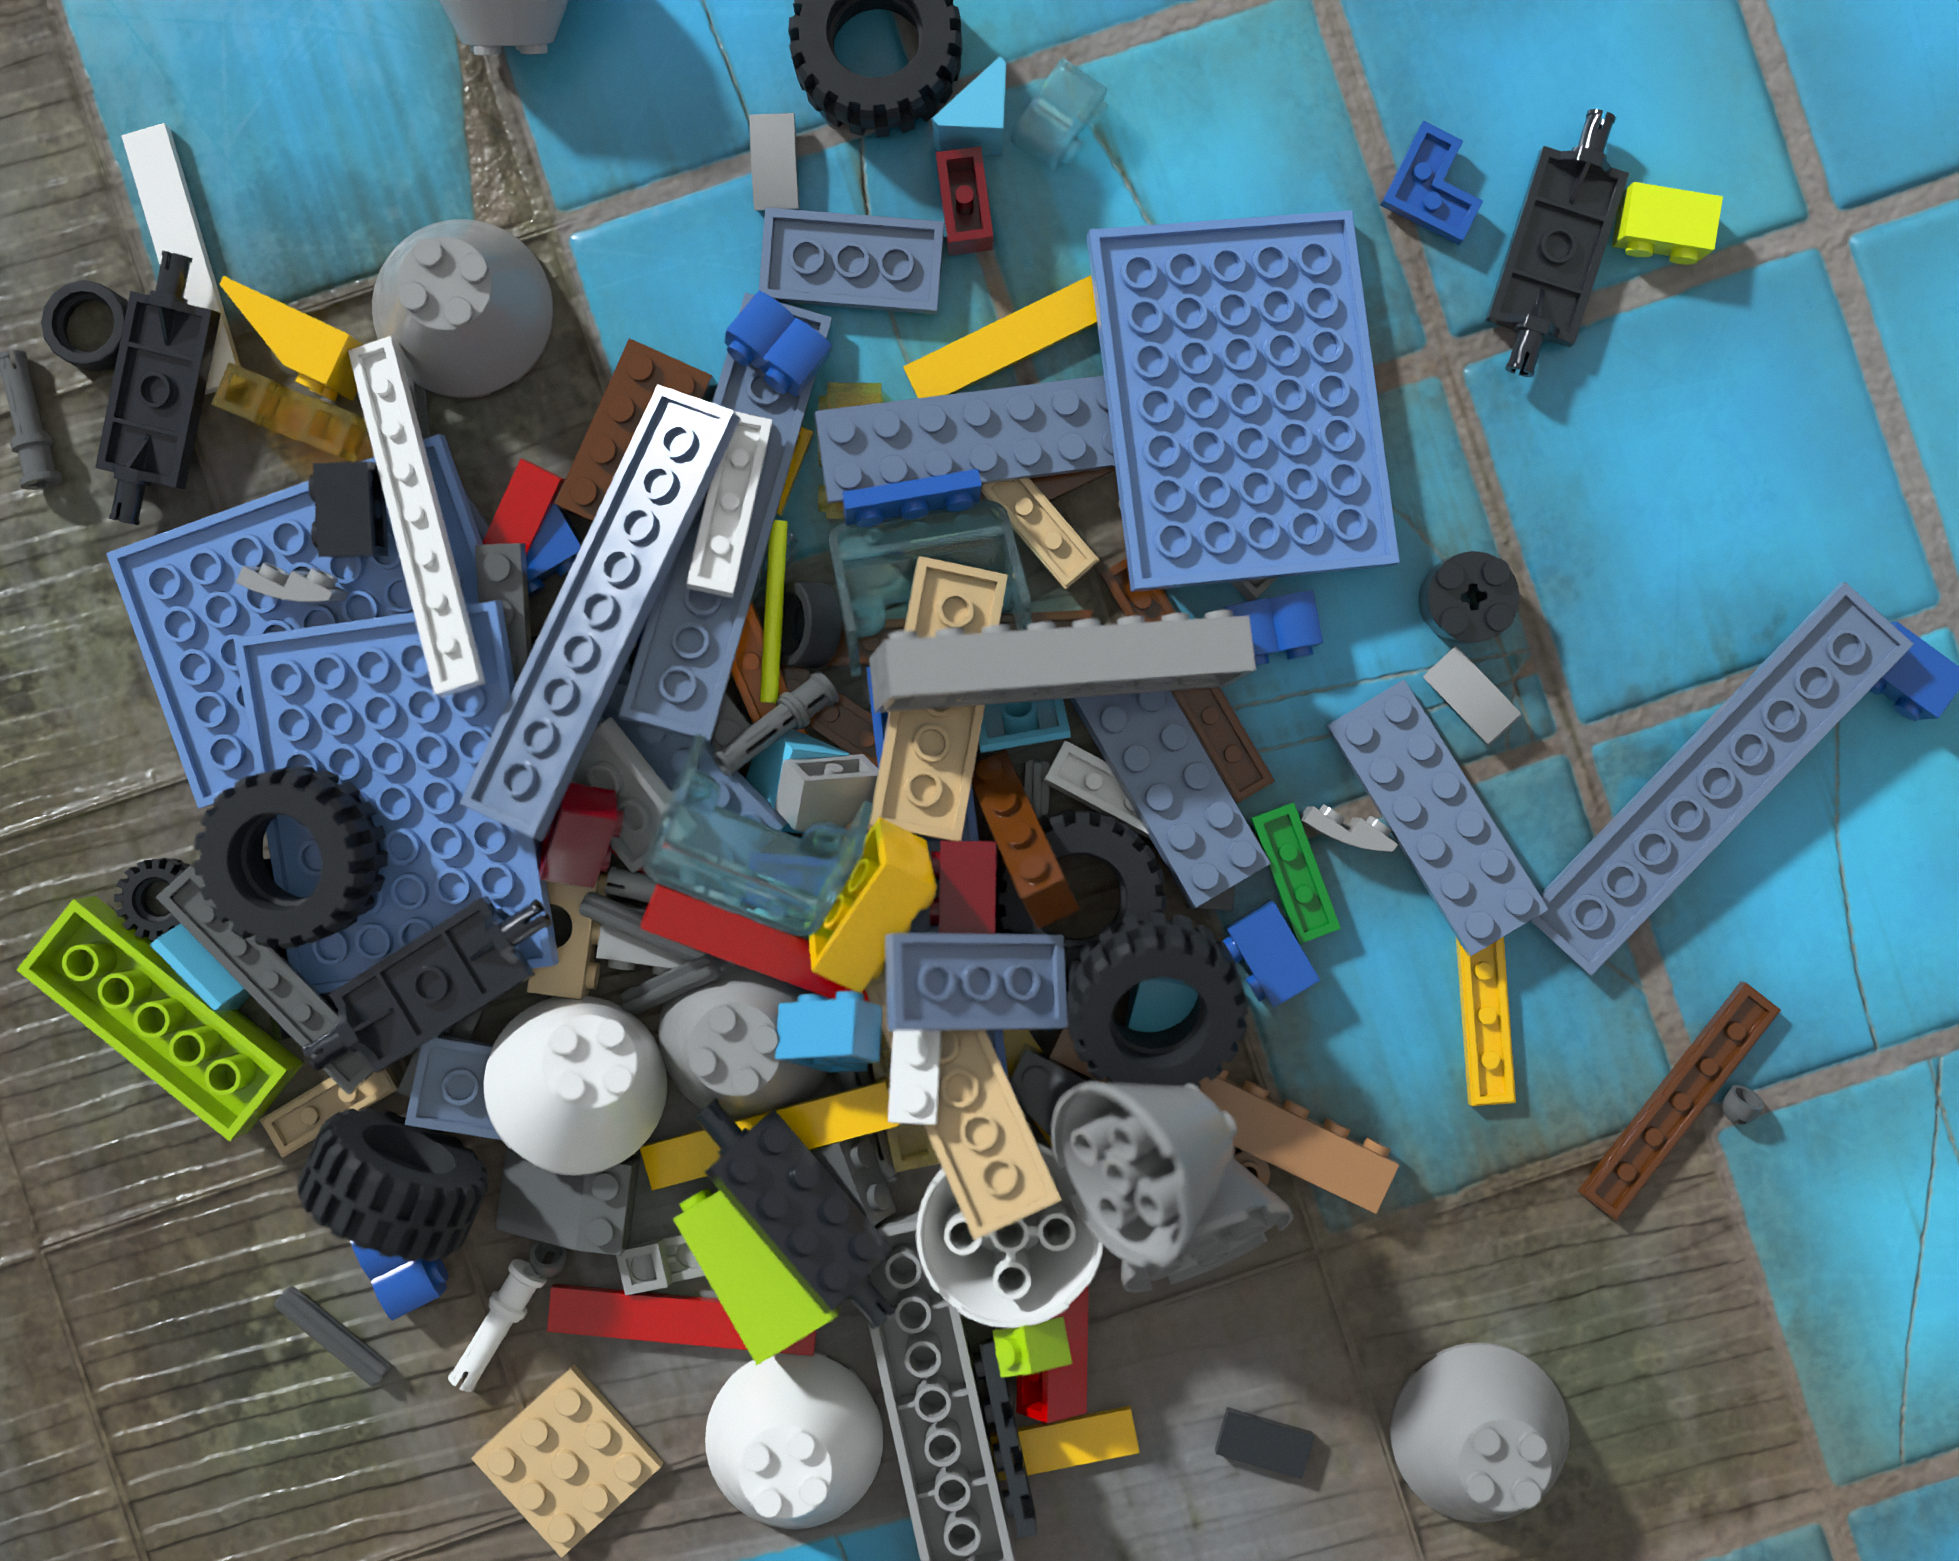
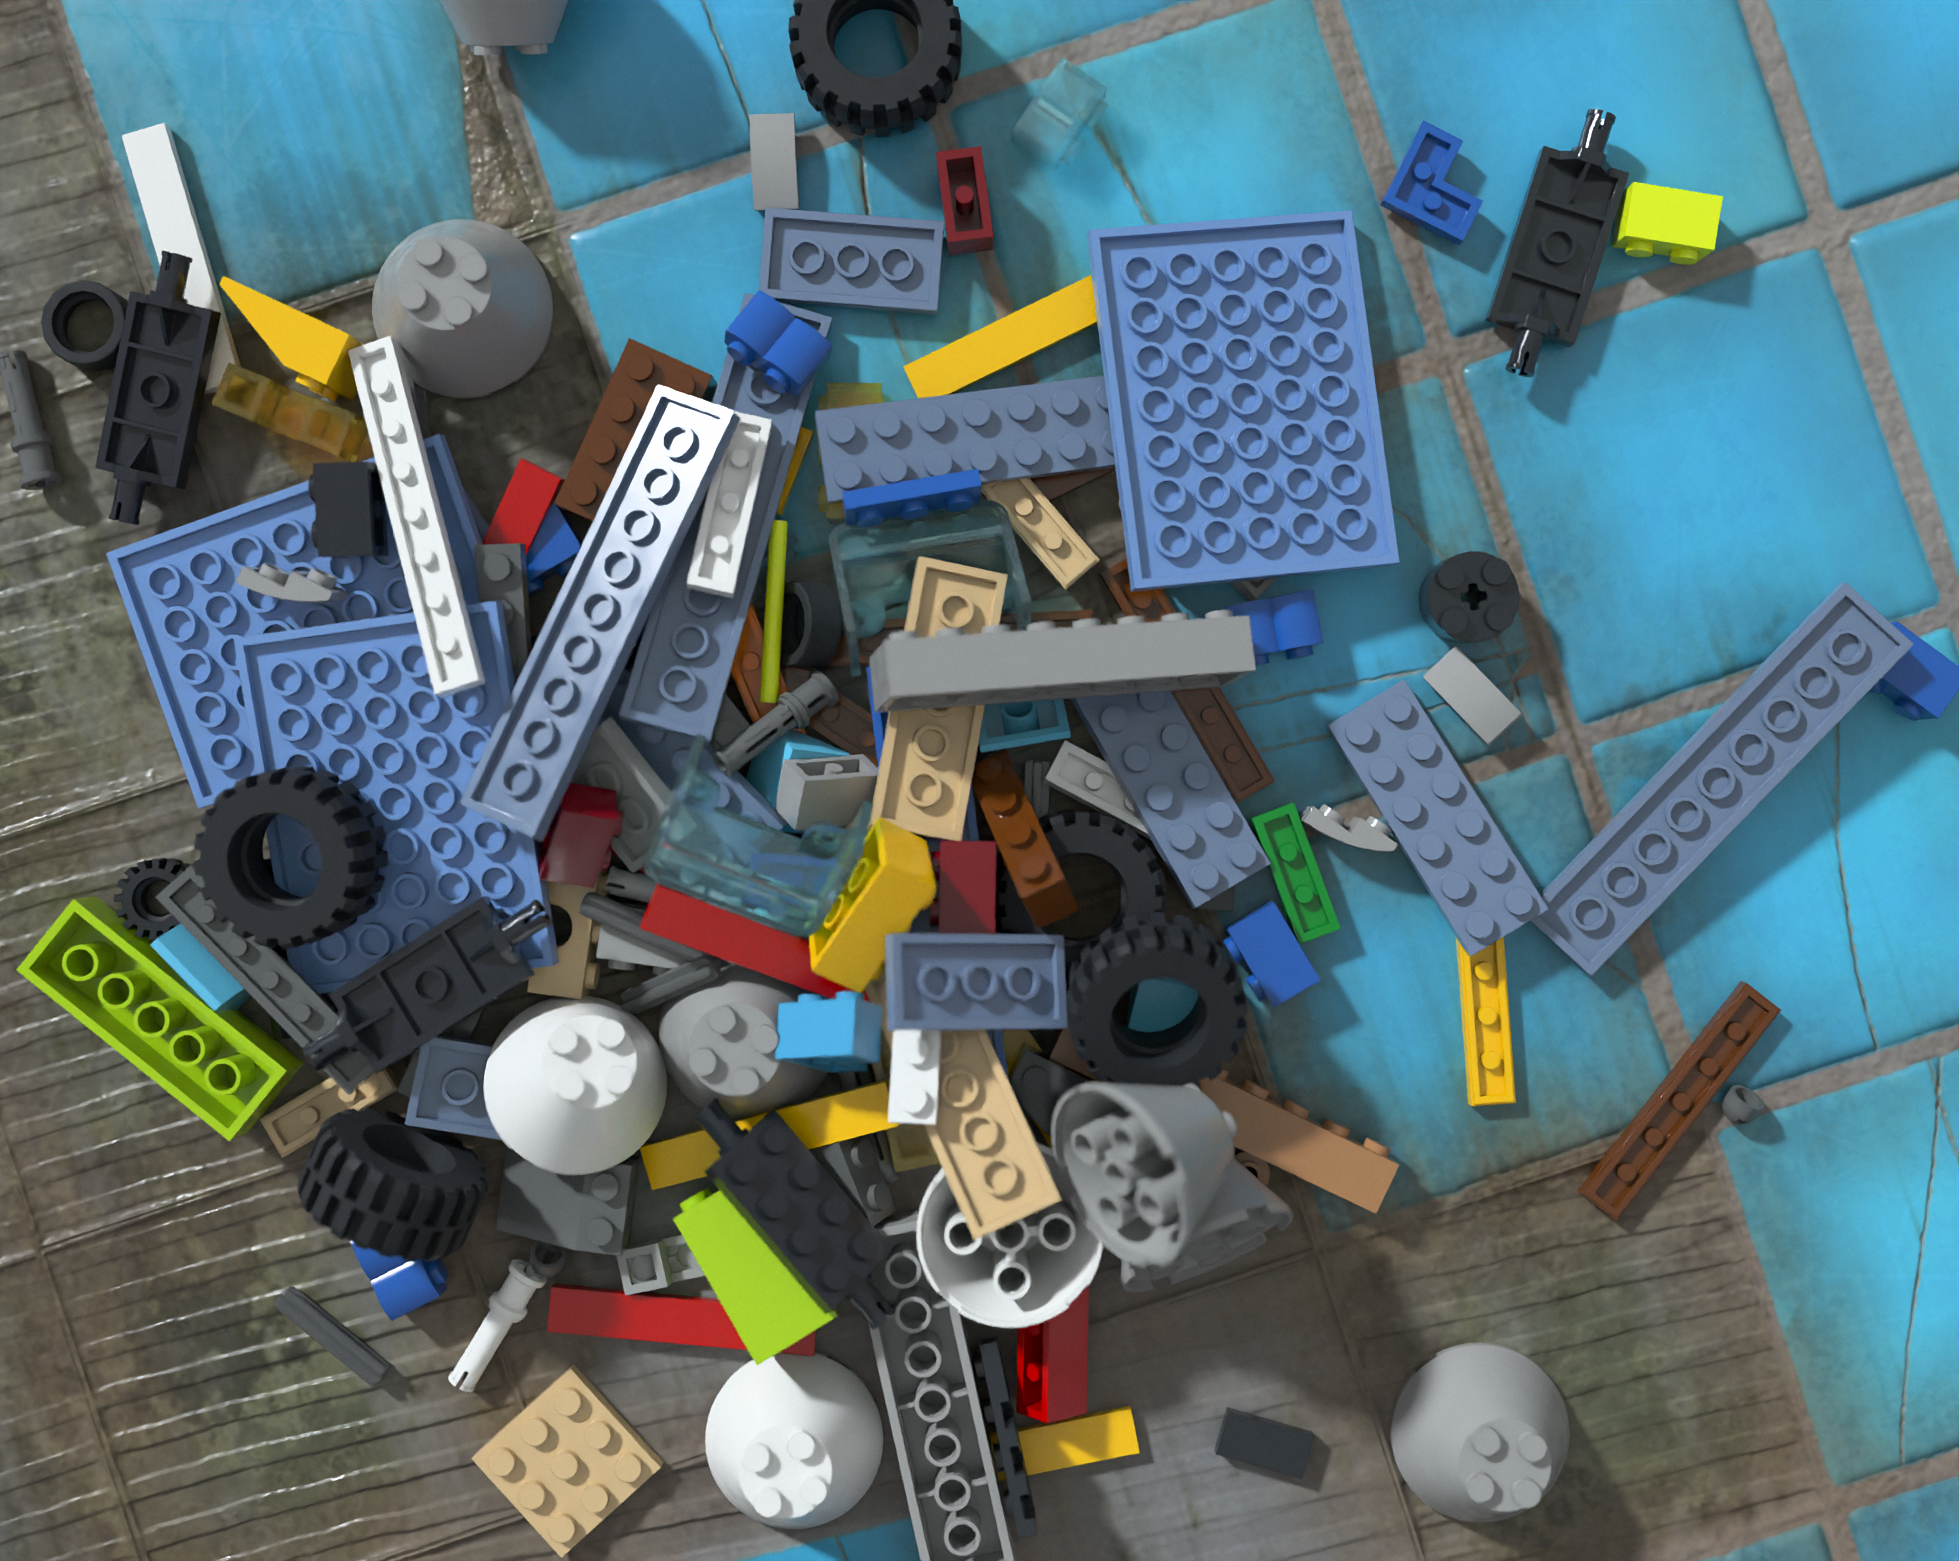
(975, 114): medium azure slope -> none
(1032, 1347): lime slope -> none

